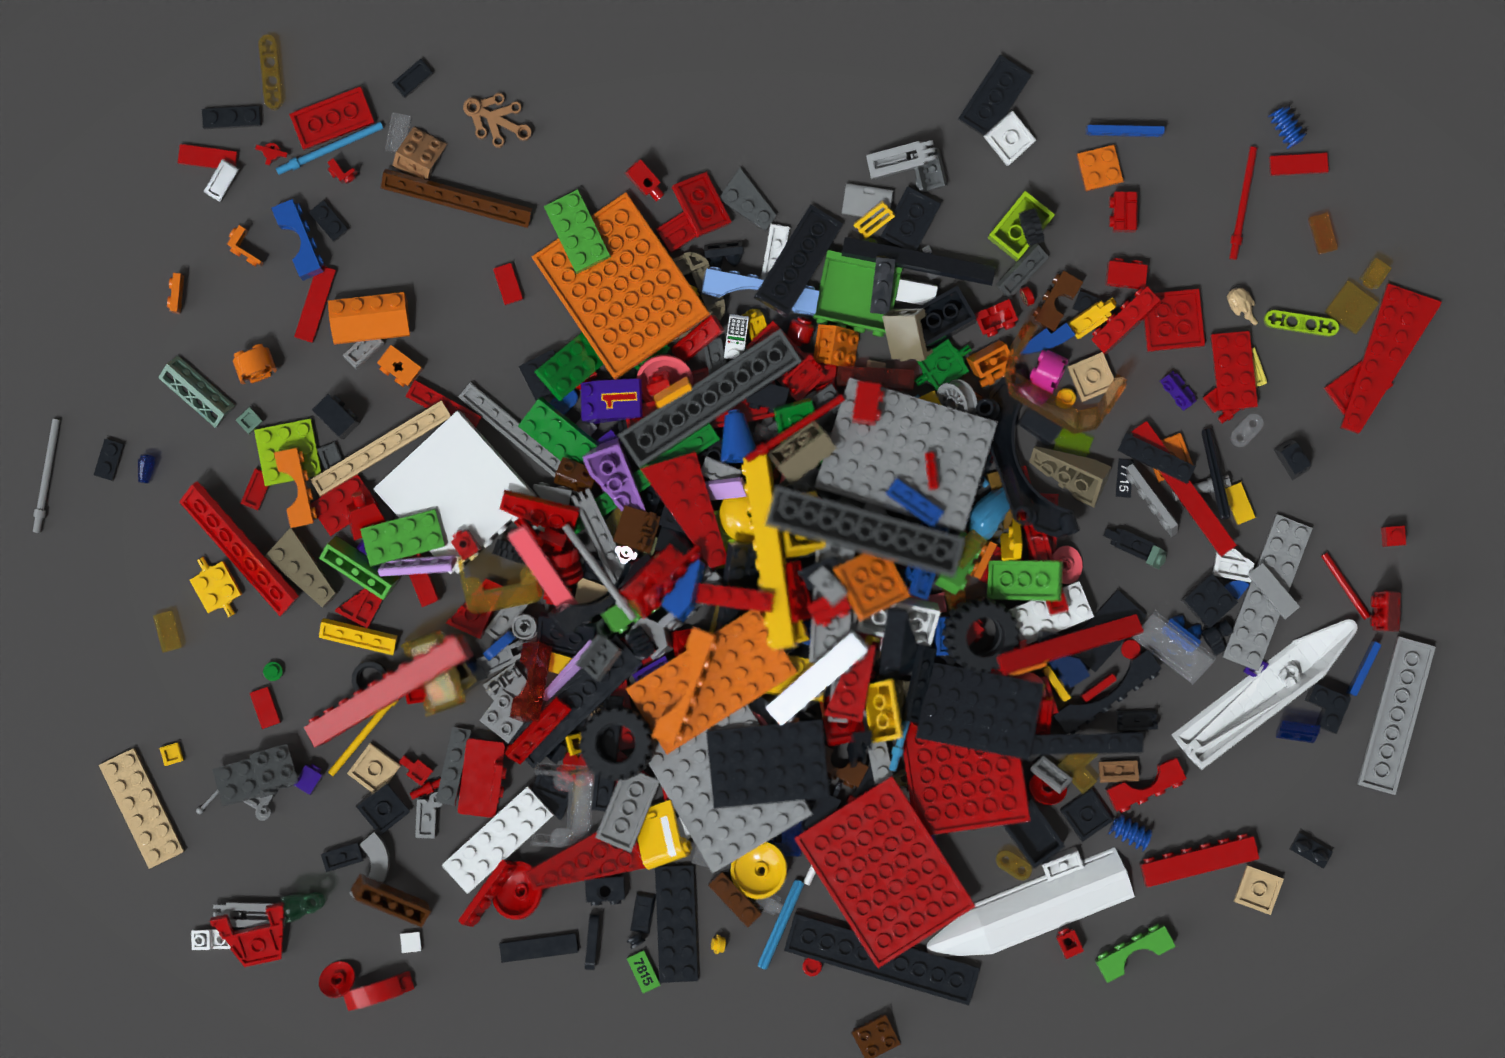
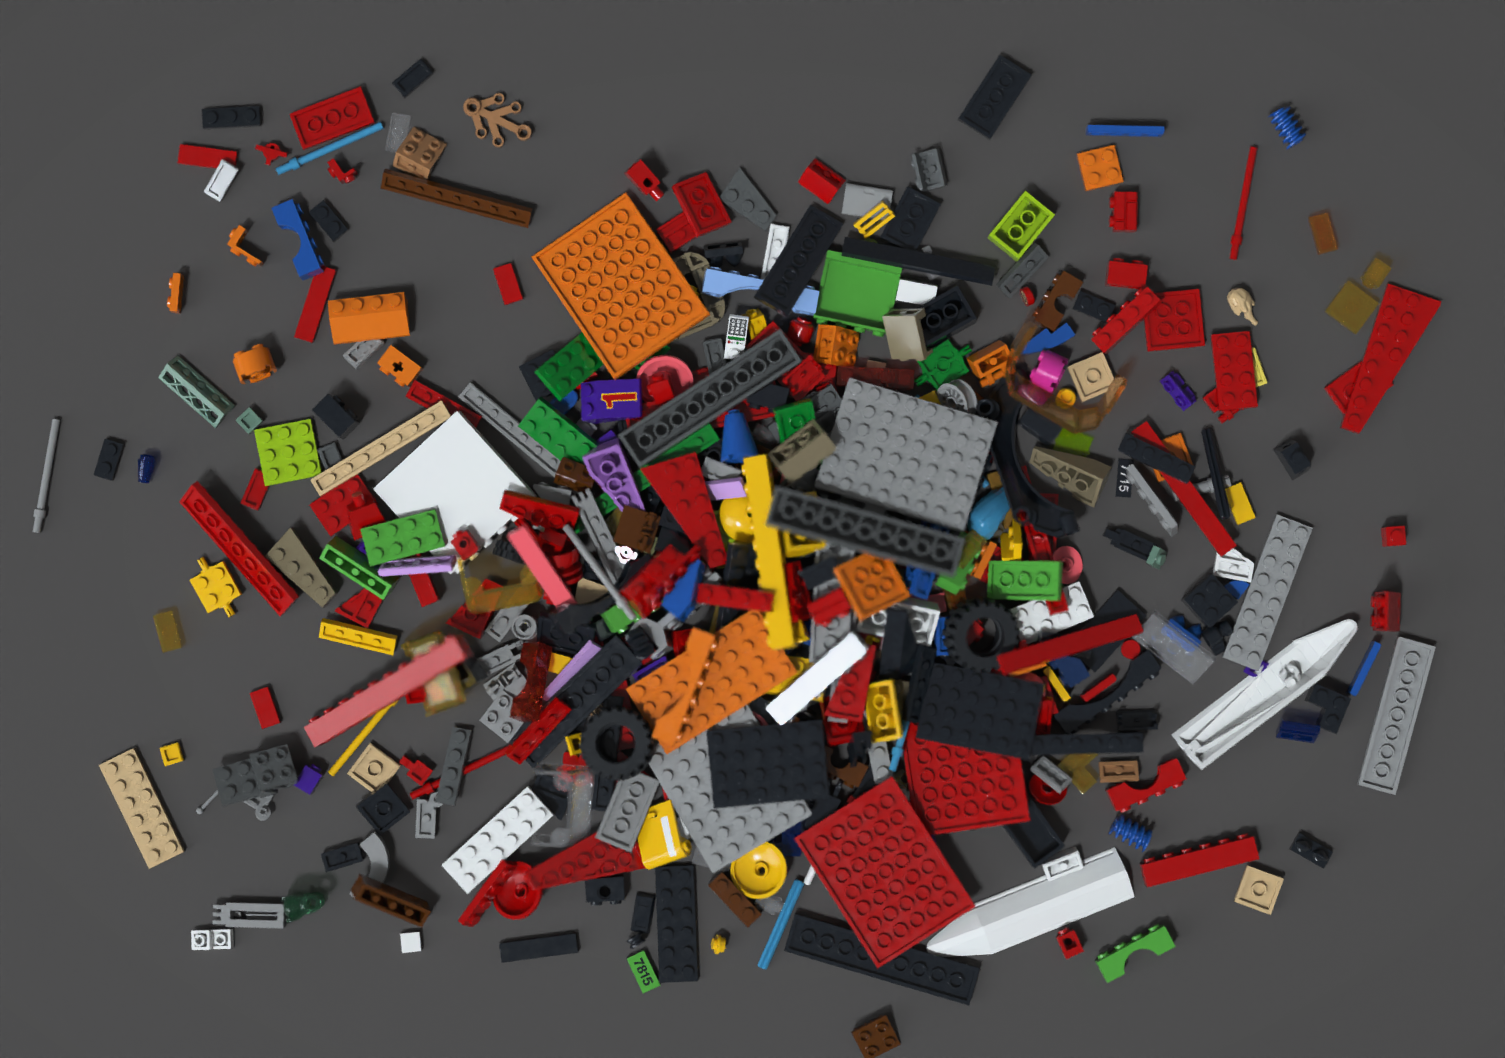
(258, 943): red wing -> none
(270, 72): clear yellow beam -> none
(272, 671): green plate -> none
(290, 462): orange arch -> none
(332, 975): red dish -> none
(368, 664): black tyre -> none
(378, 991): red arch -> none
(481, 778): red bracket -> none
(499, 645): blue beam -> none
(558, 753): black plate -> none
(577, 231): bright green plate -> none
(592, 942): black beam -> none
(599, 657): dark grey bracket -> none
(672, 392): light orange tile -> none
(698, 339): red plate -> none
(763, 449): red bar -> none
(811, 967): red tile -> none
(821, 181): none -> red panel
(828, 586): light grey plate -> none
(866, 403): red brick -> none
(882, 284): black plate -> none
(896, 159): light grey hinge -> none
(914, 503): blue tile -> none
(931, 468): red axle -> none
(996, 317): red cylinder -> none
(1009, 138): white tile -> none
(1013, 864): clear yellow plate -> none
(1031, 227): black tyre -> none
(1086, 815): black tile -> none
(1092, 317): yellow hinge -> none
(1246, 430): clear plate -> none
(1273, 591): light grey tile -> none
(1298, 164): red tile -> none
(1301, 323): lime beam -> none
(1345, 585): red bar -> none

